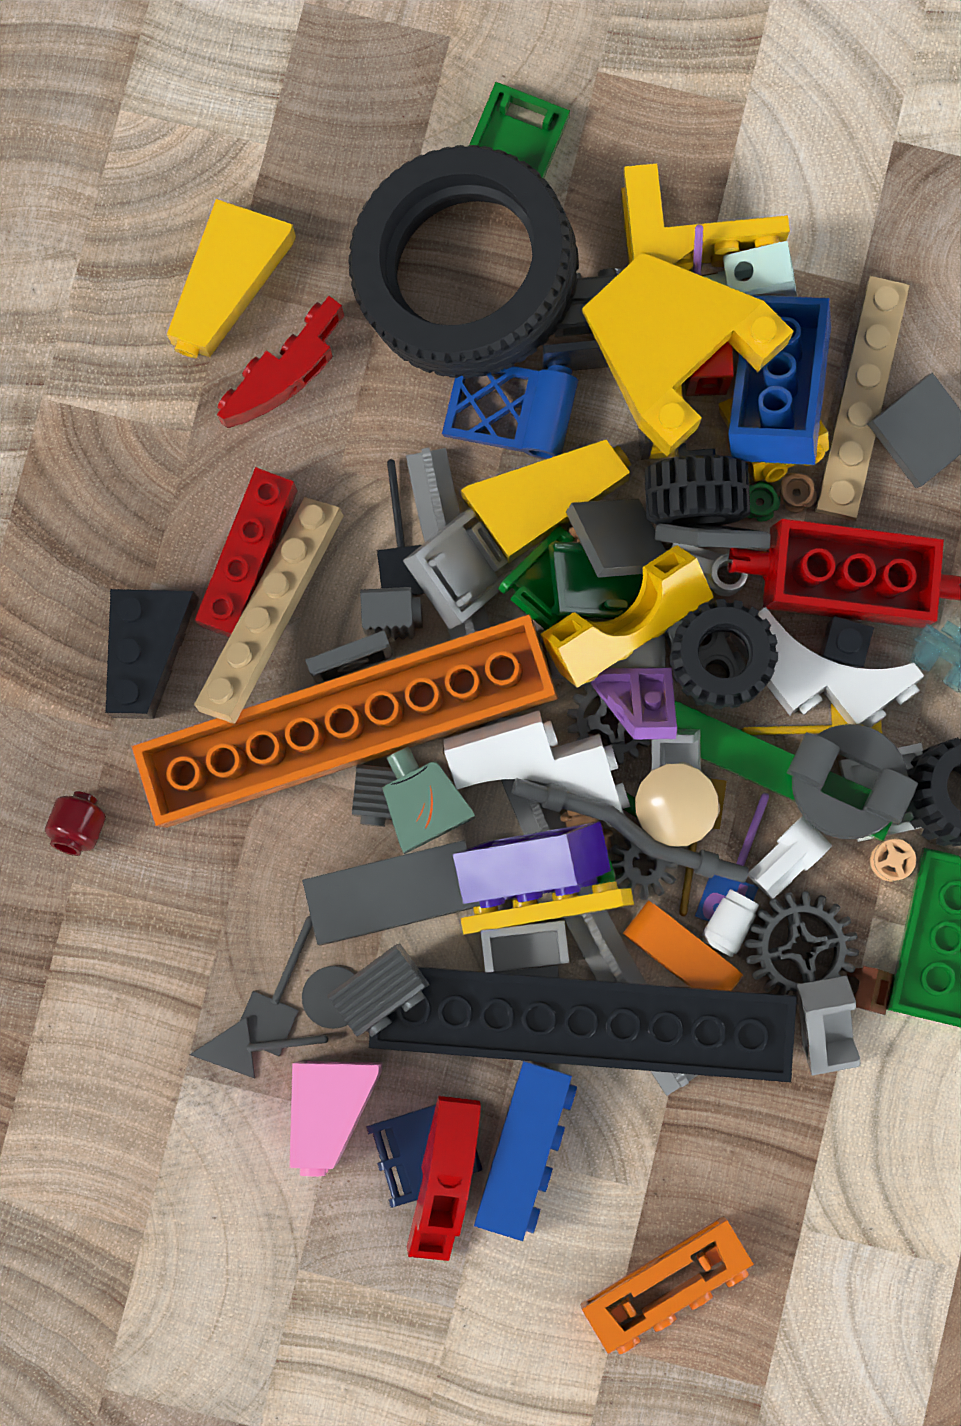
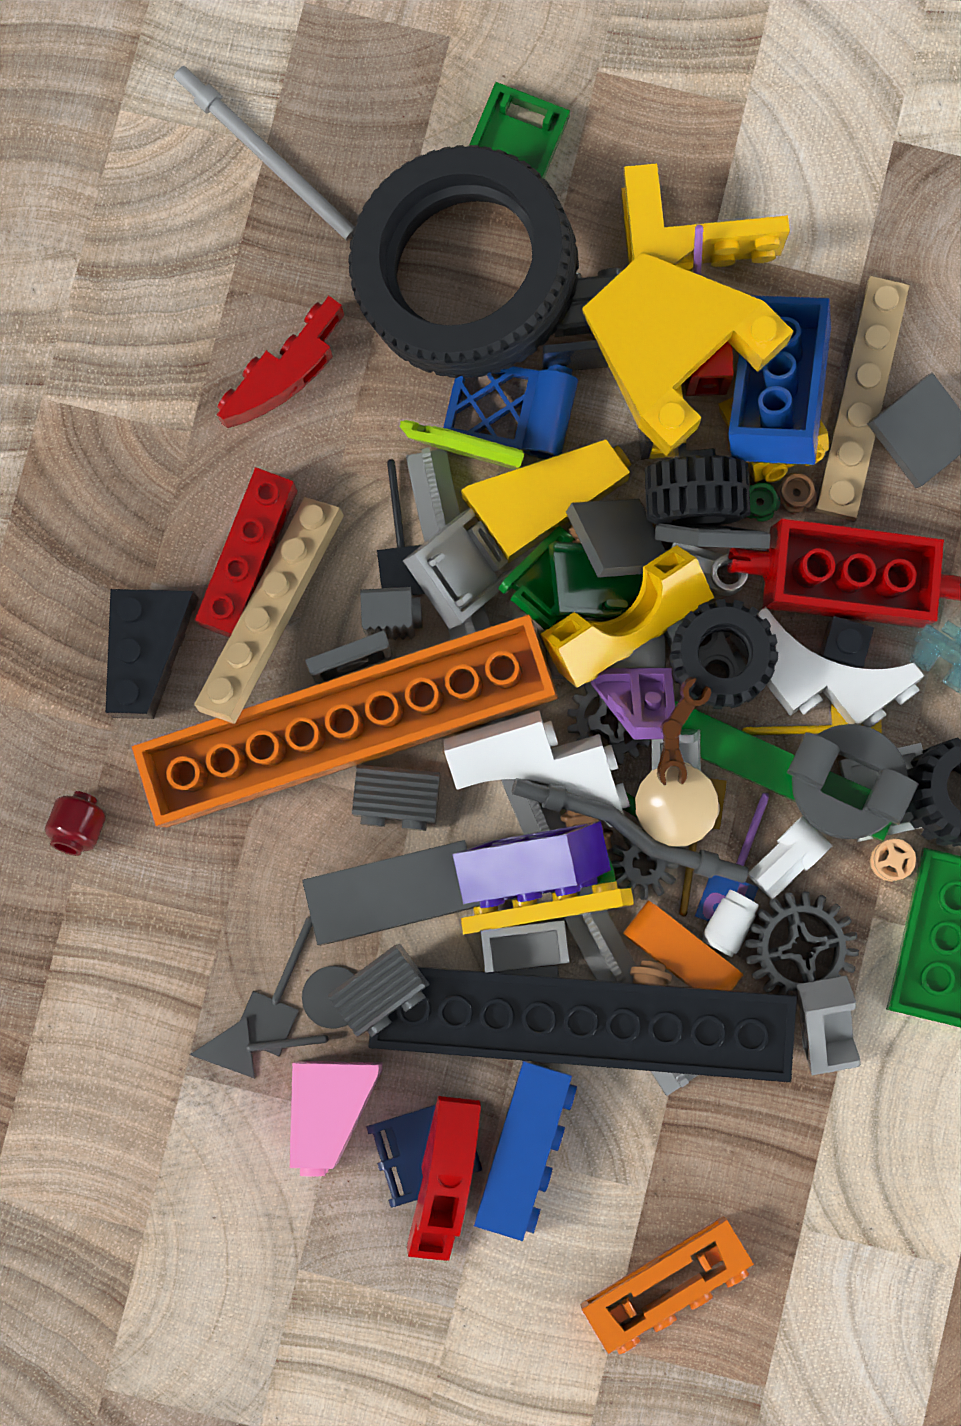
(210, 101): none -> light grey bar
(226, 274): yellow slope -> none
(422, 801): sand green torso -> none
(463, 444): none -> lime tile
(650, 974): none -> medium nougat plate
(671, 730): none -> reddish brown piece
(766, 266): light aqua torso -> none
(873, 989): copper tile -> none

